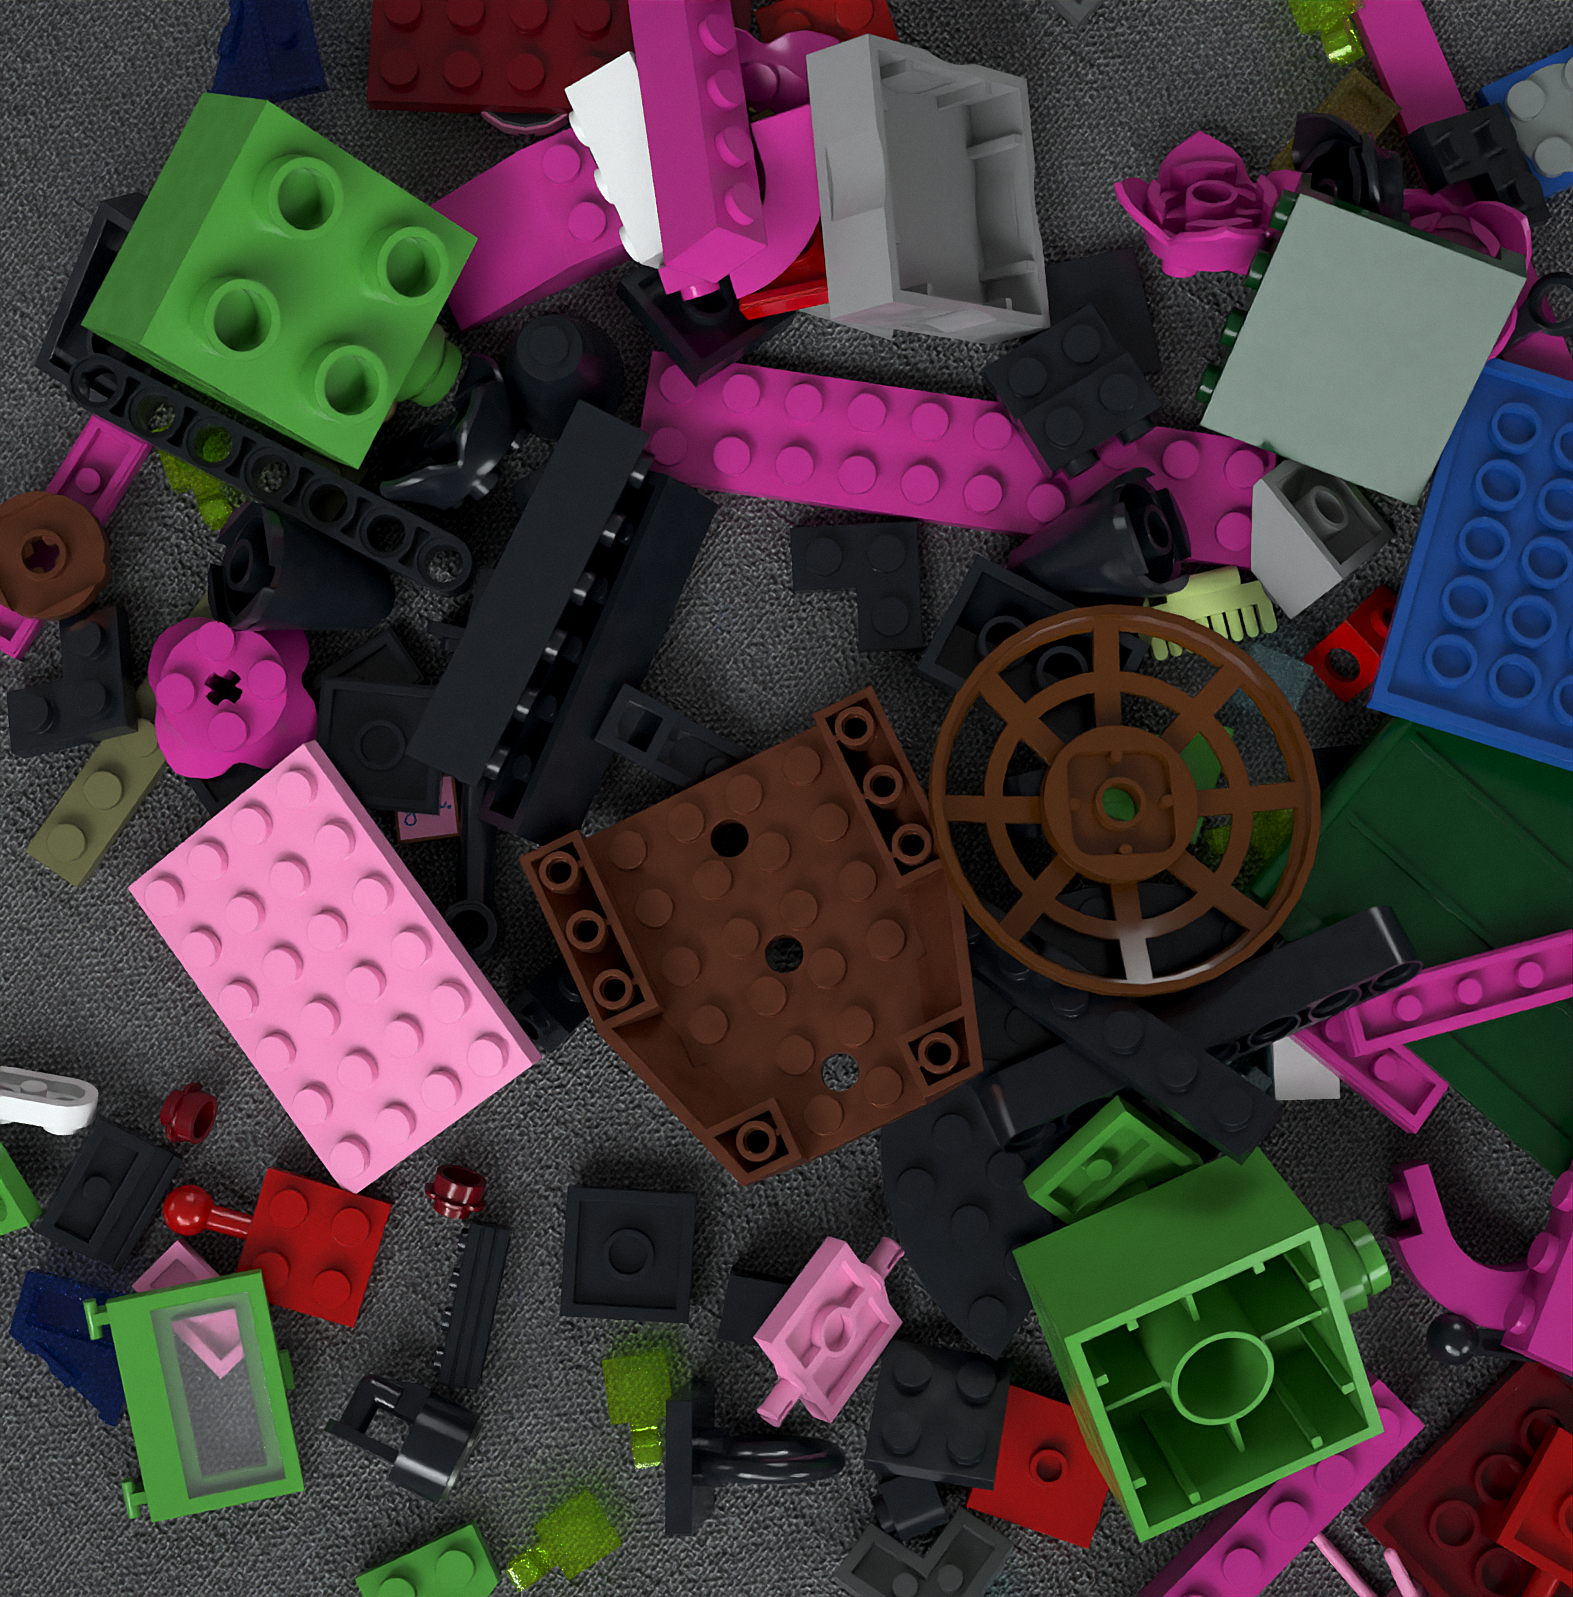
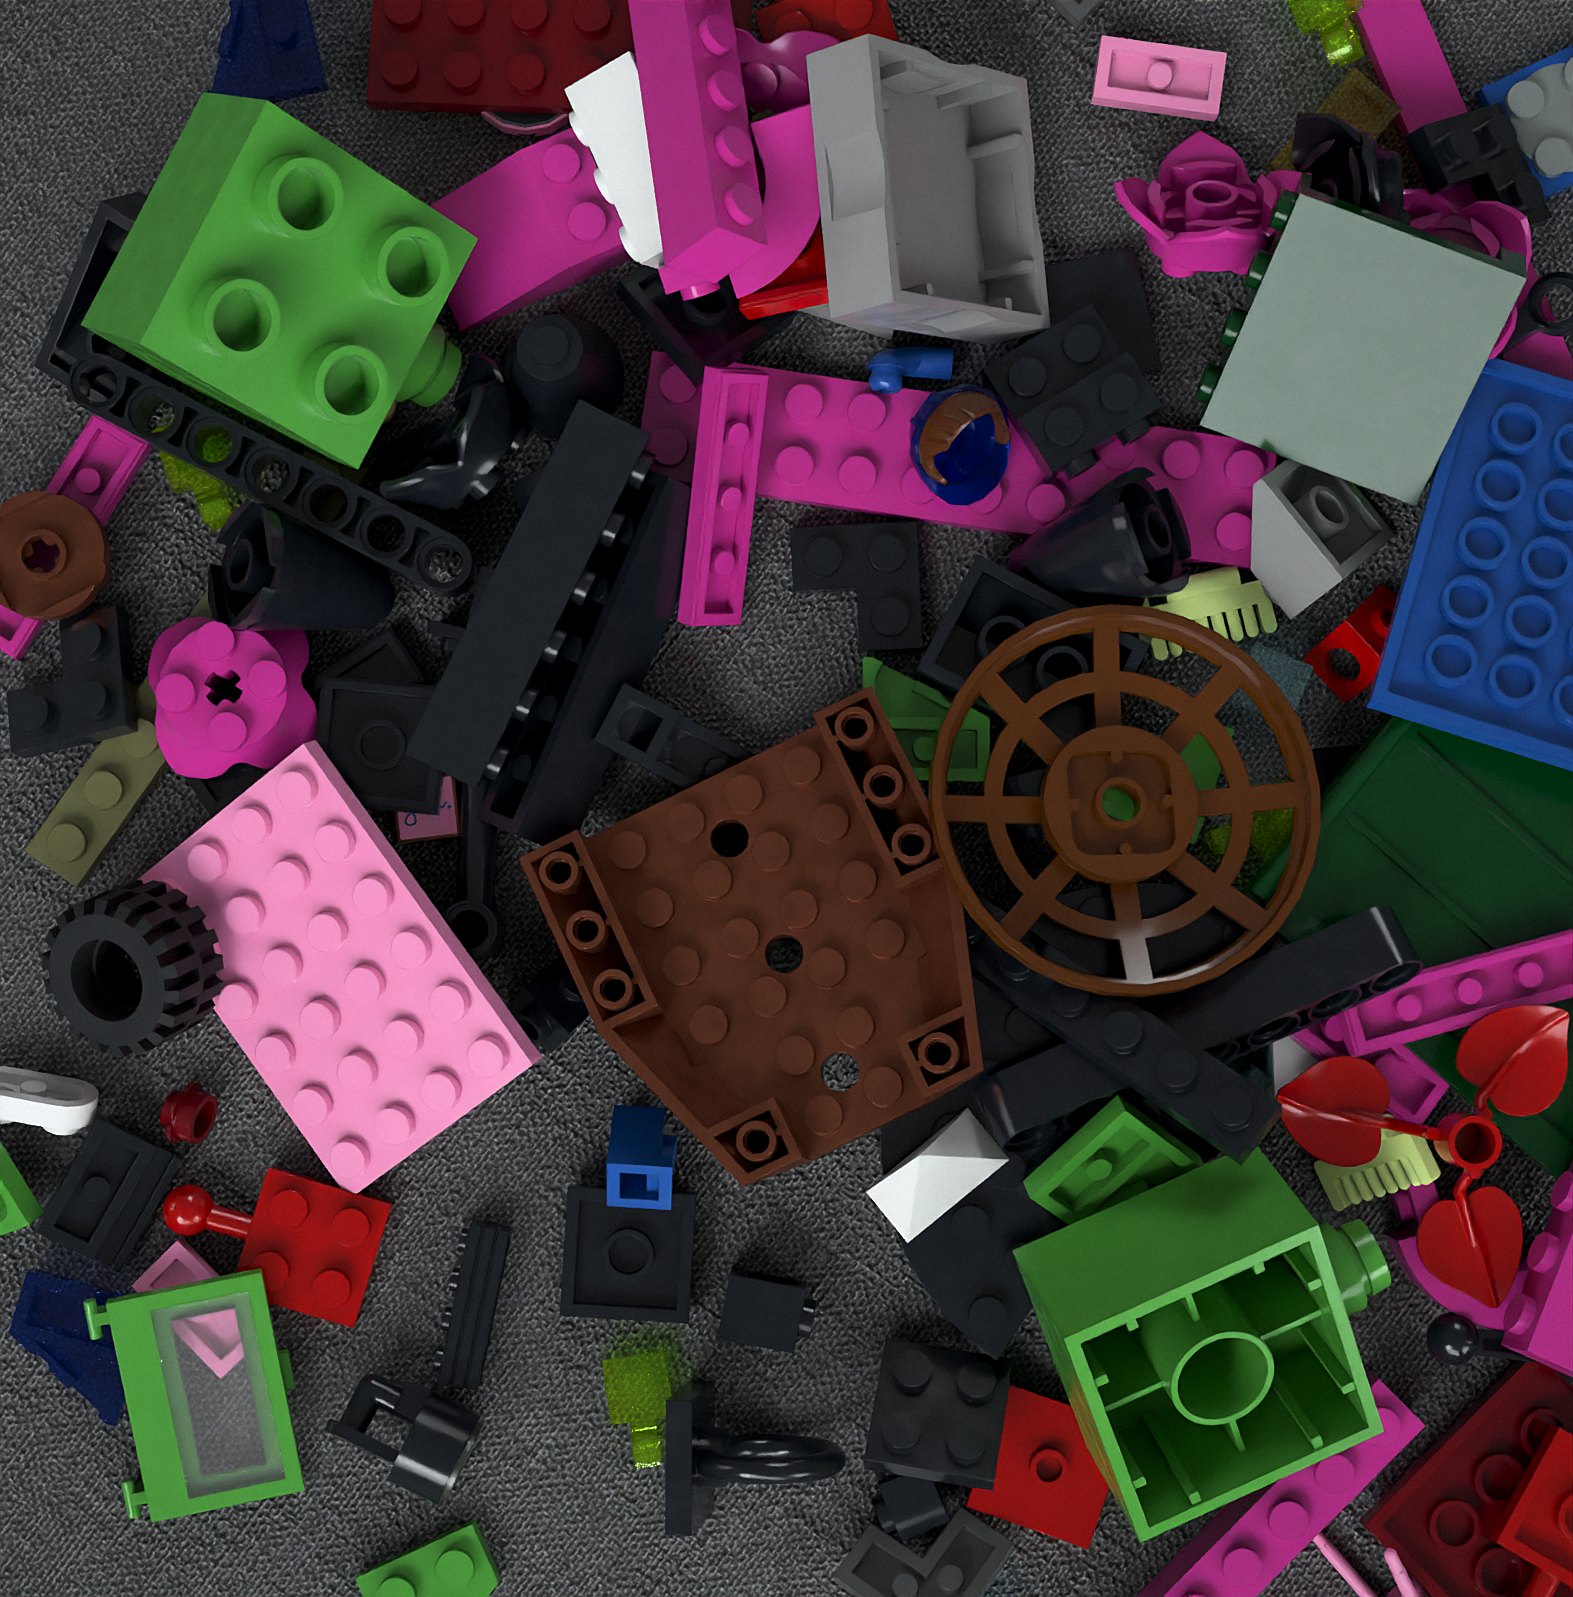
(96, 984): none -> black tyre
(456, 1191): dark red plate -> none
(572, 1538): clear neon green plate -> none
(640, 1159): none -> blue brick
(722, 496): none -> dark pink tile
(829, 1329): bright pink plate -> none
(916, 716): none -> bright green wing
(918, 361): none -> blue arm
(937, 1175): none -> white slope
(960, 443): none -> clear blue piece
(1158, 78): none -> bright pink plate
(1399, 1163): none -> yellowish green piece
(1518, 1064): none -> red plant

